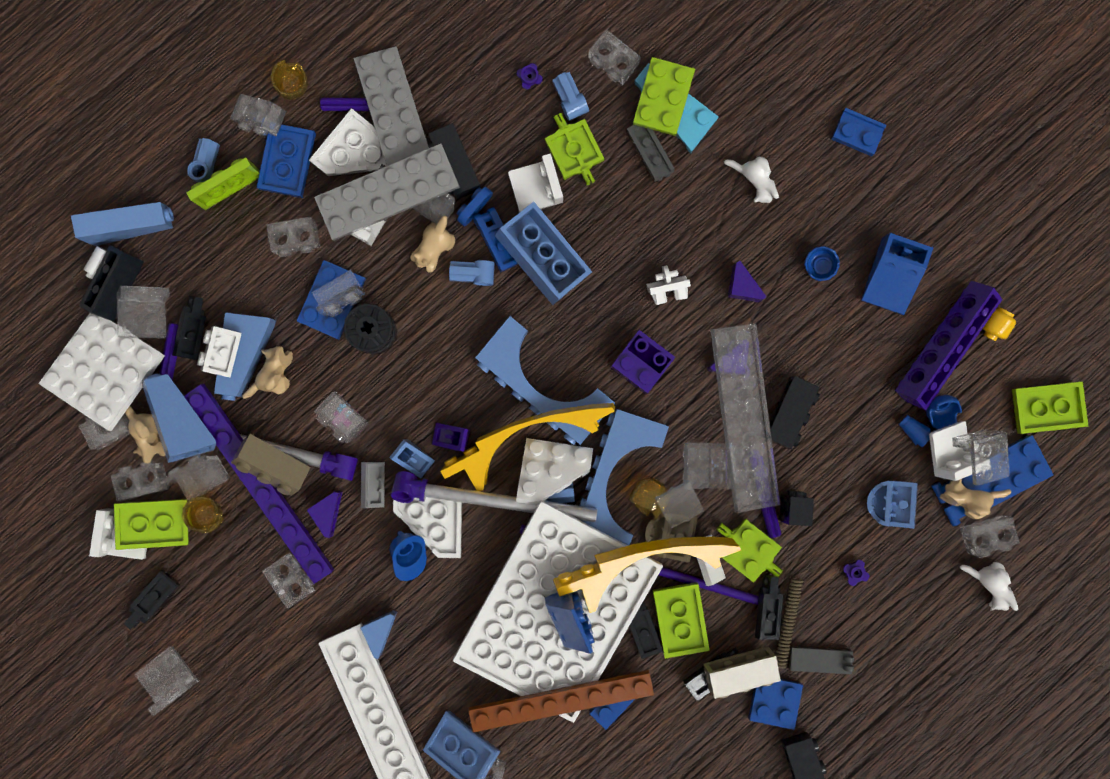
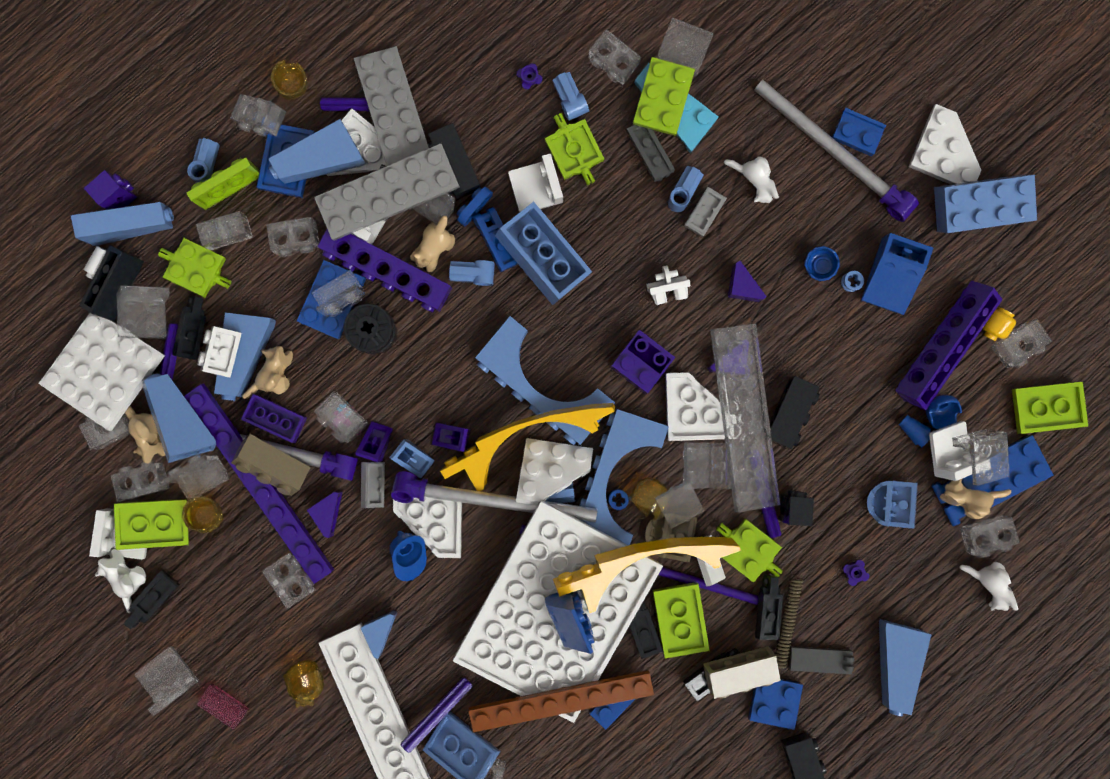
(110, 191): none -> dark purple brick
(121, 578): none -> white animal
(194, 268): none -> lime plate
(223, 706): none -> clear pink plate
(224, 230): none -> clear brick
(274, 418): none -> dark purple piece
(304, 682): none -> clear yellow helmet
(317, 155): none -> medium blue slope
(375, 442): none -> dark purple slope
(433, 300): none -> dark purple brick
(436, 715): none -> dark purple axle
(623, 495): none -> blue bush
(685, 44): none -> clear plate
(685, 188): none -> medium blue piece
(691, 410): none -> white plate
(705, 212): none -> light grey plate
(858, 278): none -> medium blue bush
(899, 203): none -> flat silver piece
(902, 663): none -> medium blue slope
(945, 149): none -> white plate
(985, 203): none -> medium blue brick
(1035, 343): none -> clear brick

